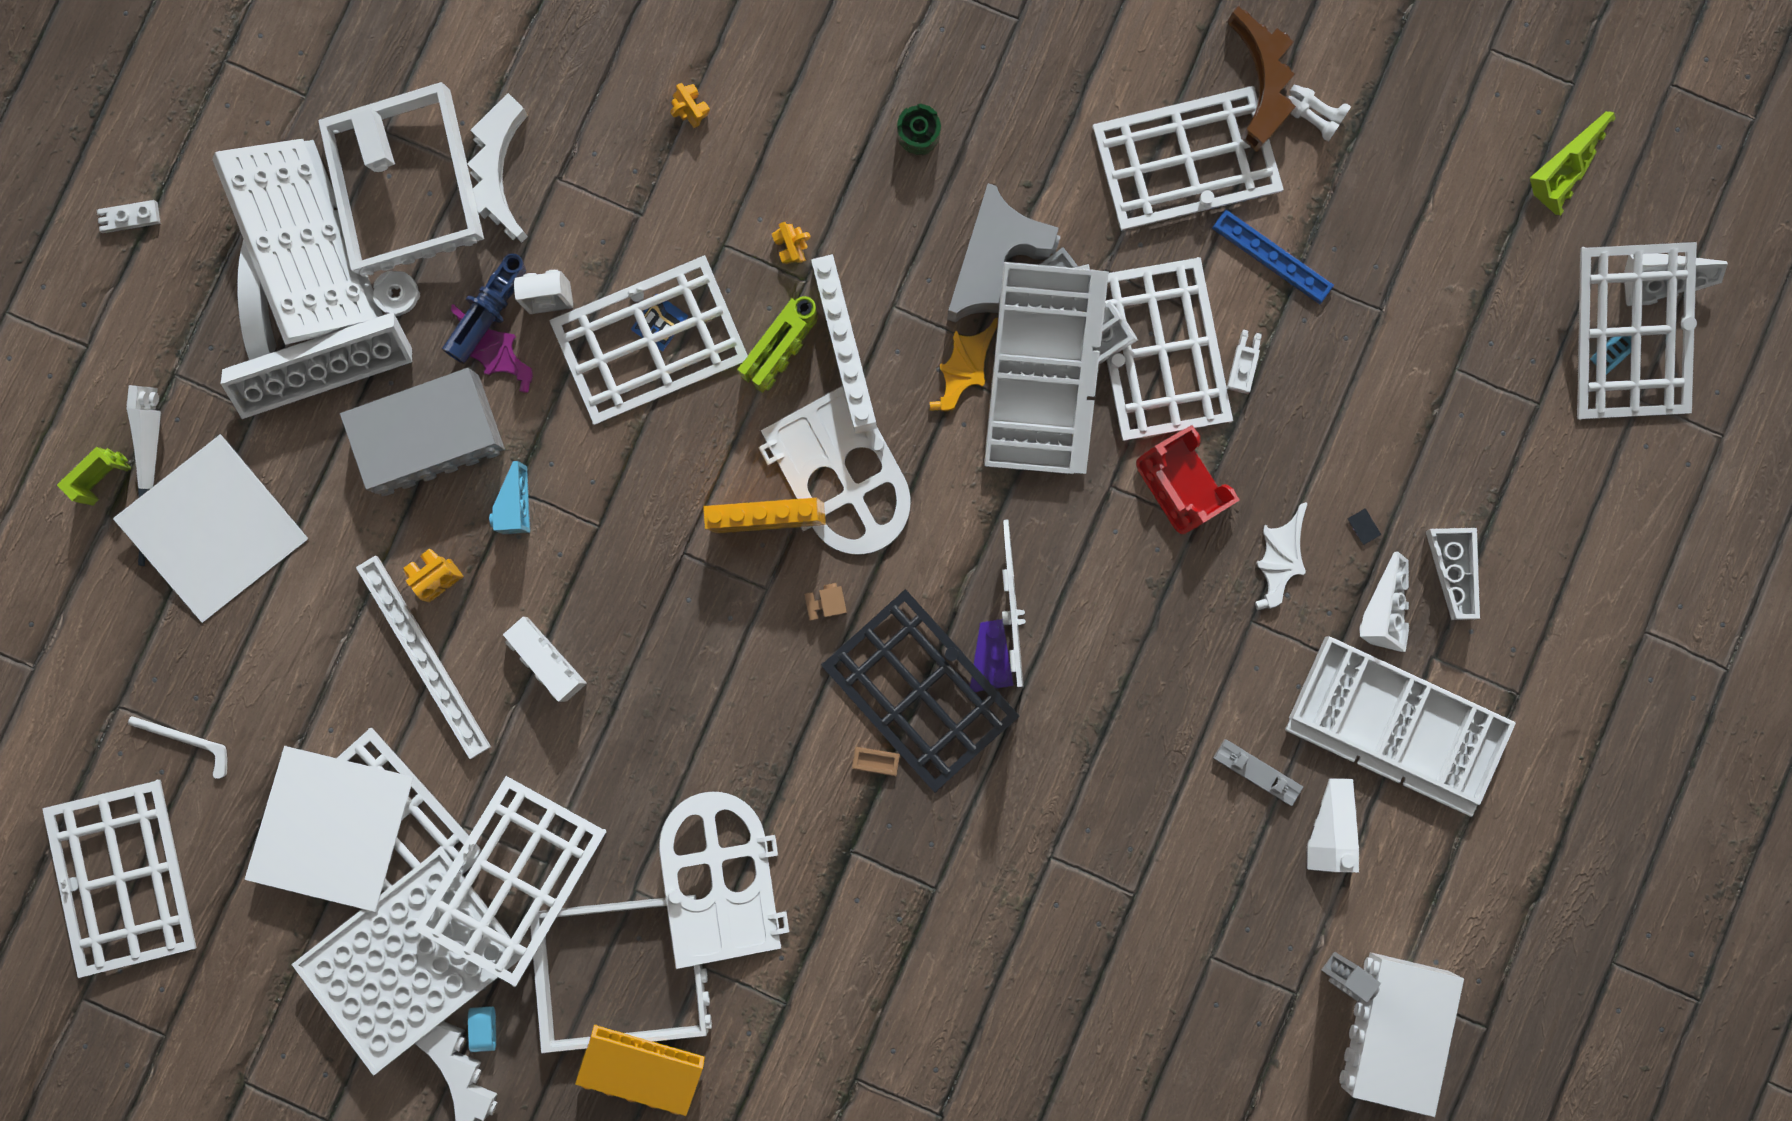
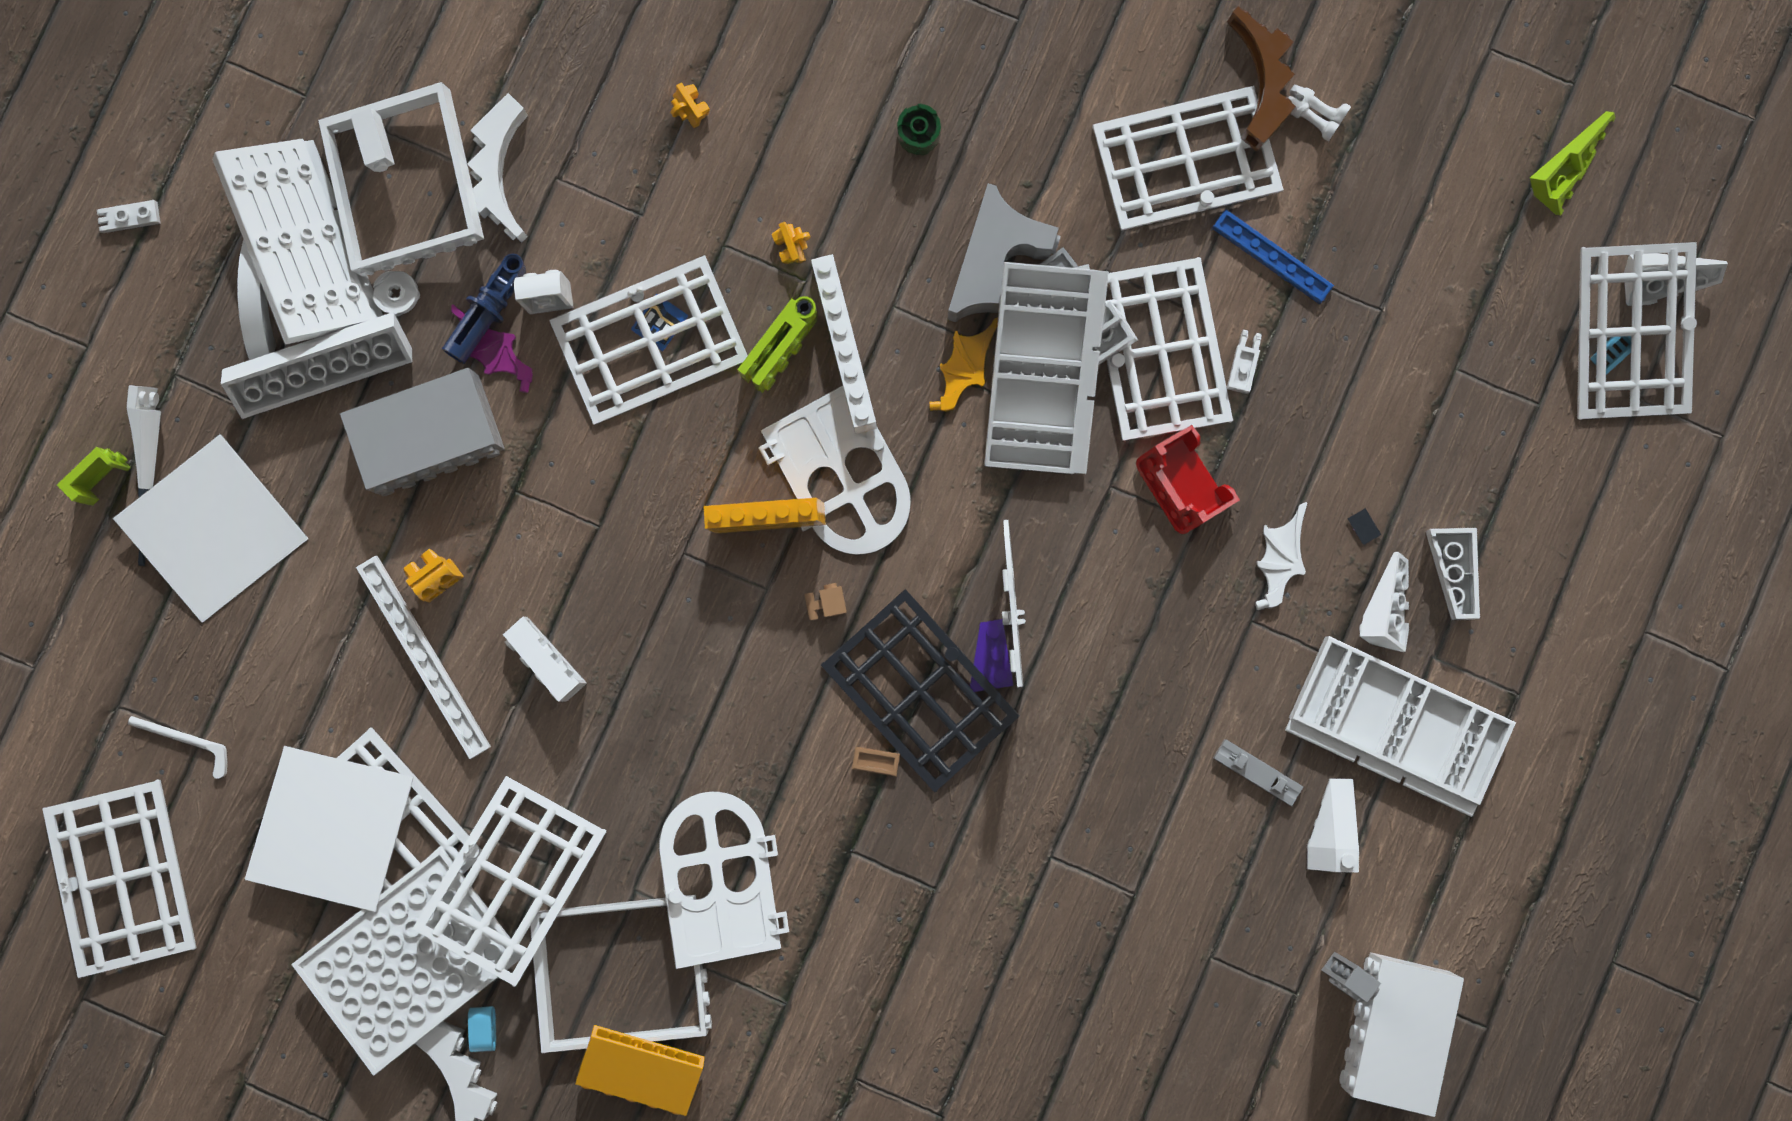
(512, 503): medium azure slope -> none

